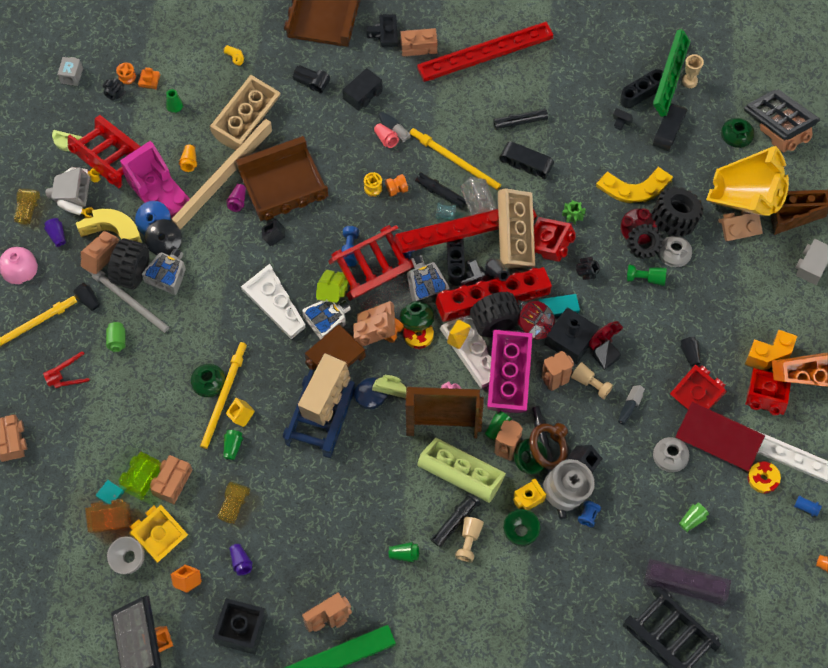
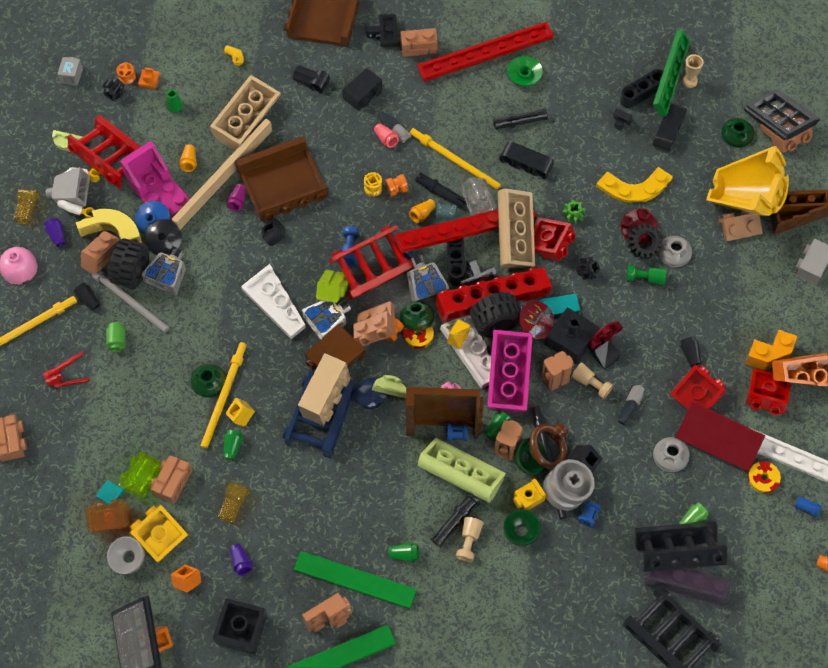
(355, 580): none -> green tile
(421, 211): none -> light orange cone
(457, 432): none -> blue bush
(496, 269): black cone -> none
(526, 65): none -> green dish
(677, 211): black tyre -> none
(680, 535): none -> black fence

